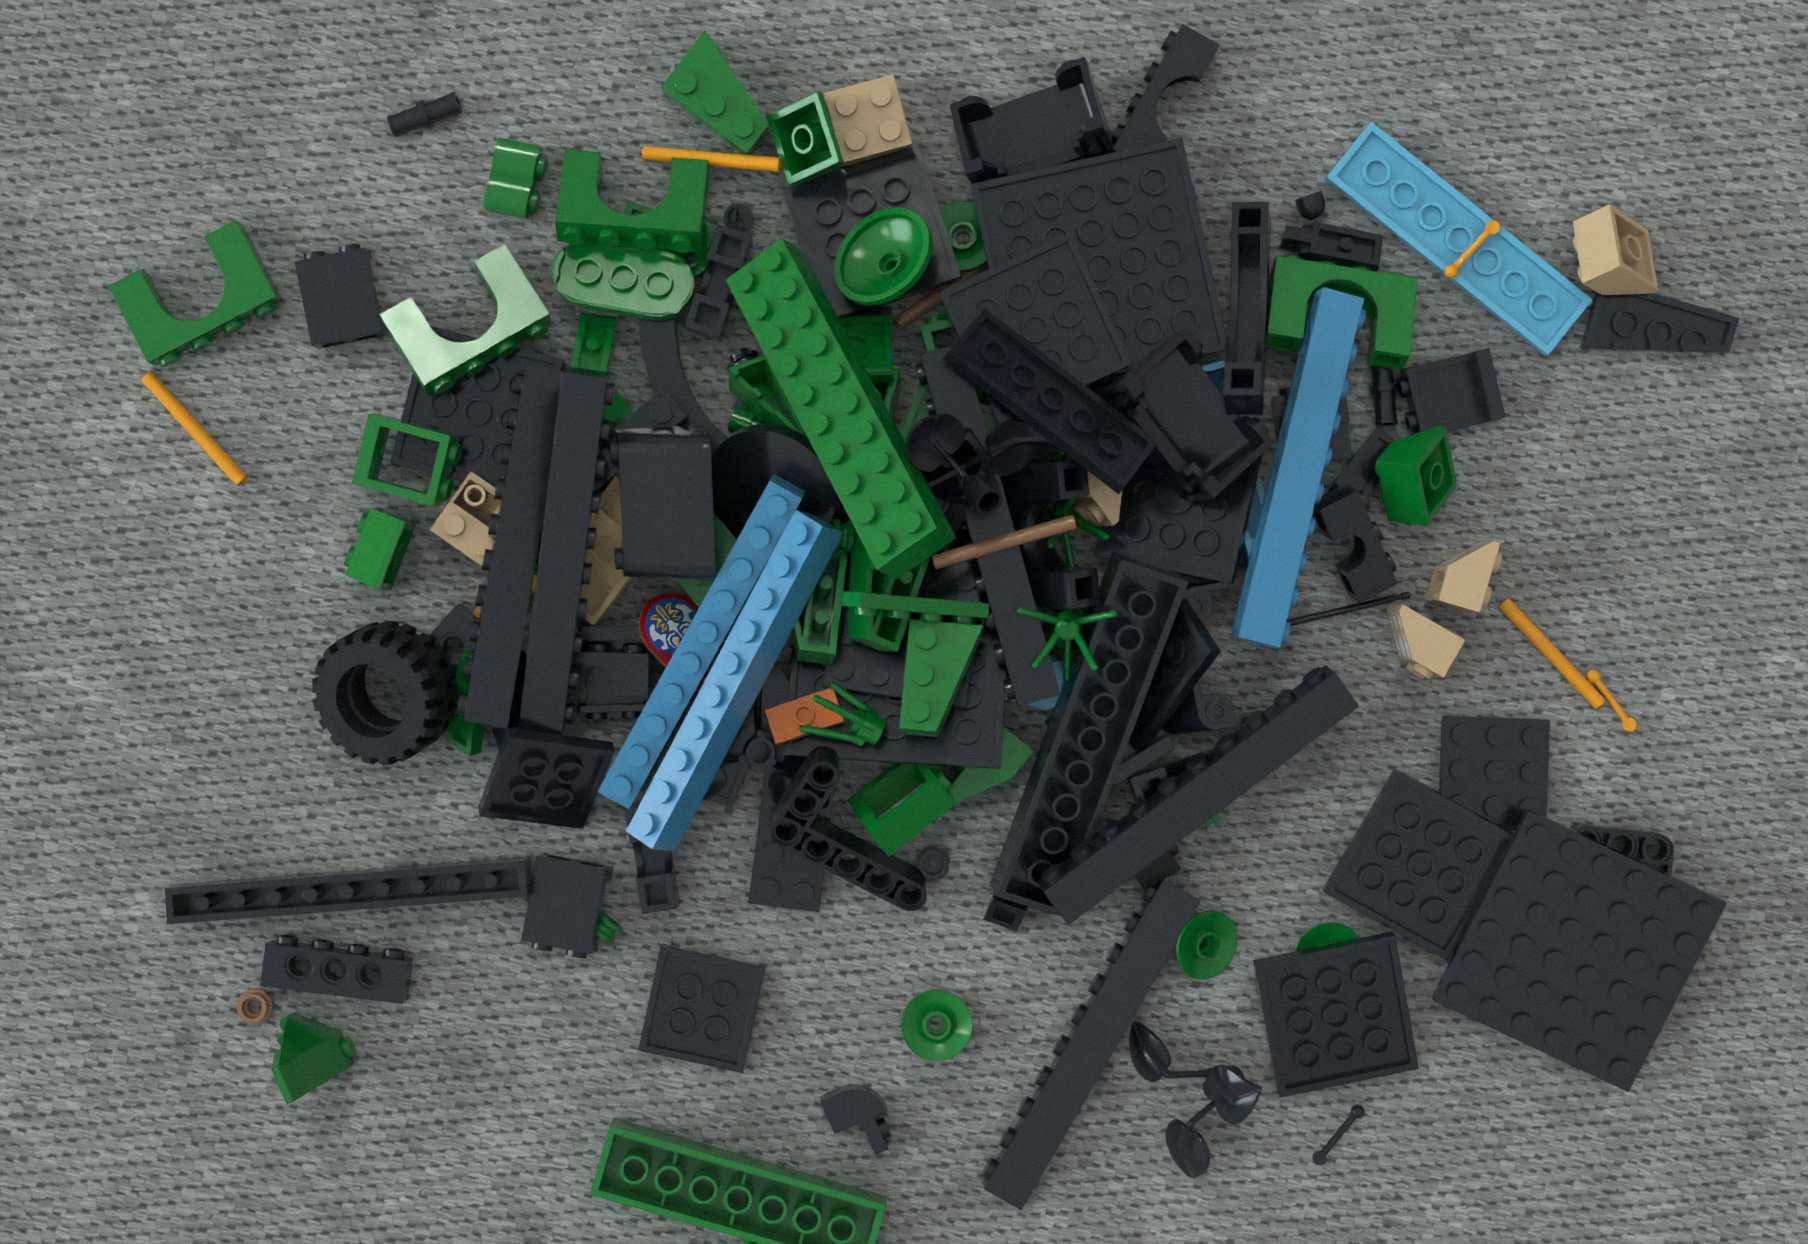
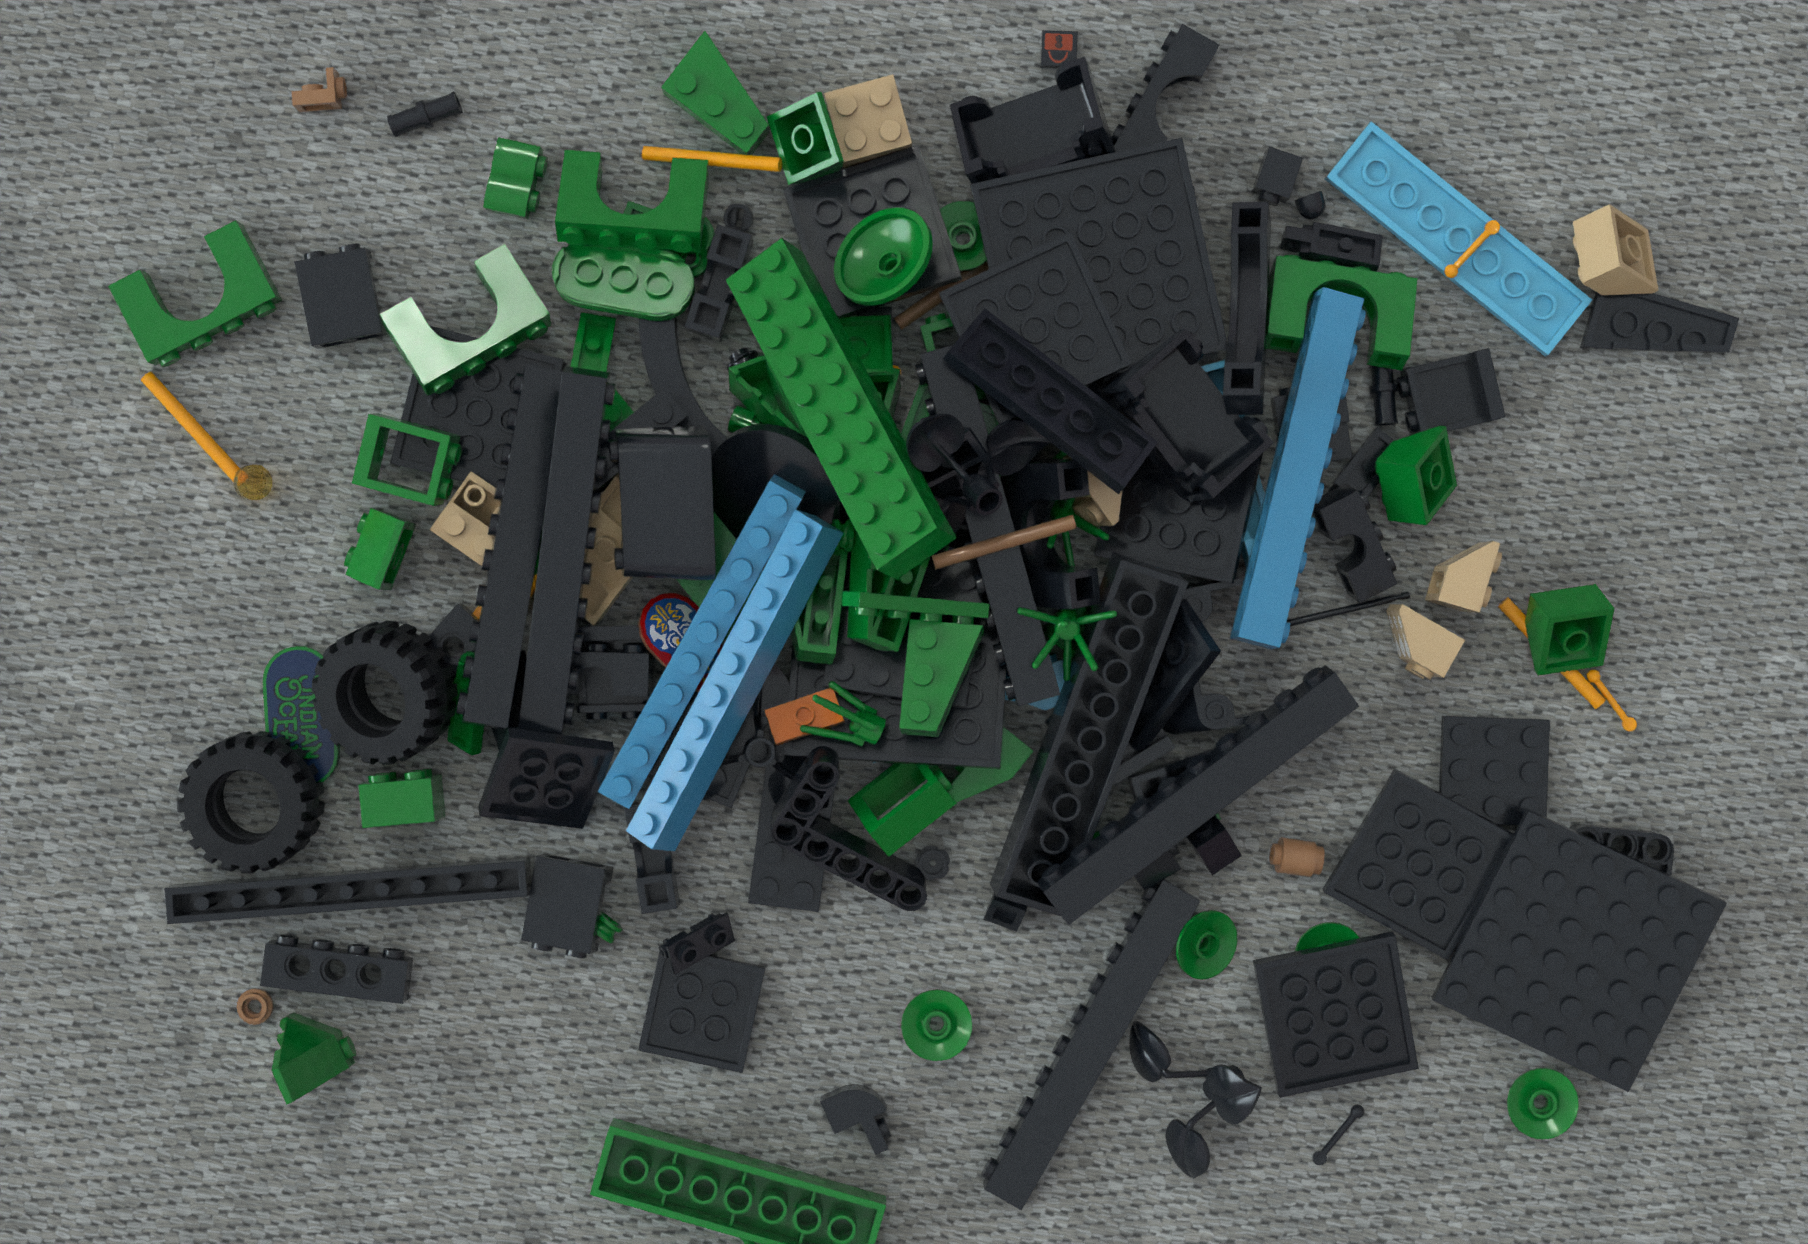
(210, 821): none -> black tyre
(253, 482): none -> clear yellow tile
(291, 711): none -> tile
(316, 98): none -> medium nougat bracket
(401, 801): none -> green brick
(702, 941): none -> black hinge
(1058, 47): none -> tile
(1213, 845): none -> black brick
(1276, 176): none -> black brick
(1297, 857): none -> medium nougat brick
(1555, 1115): none -> green dish
(1568, 628): none -> green slope

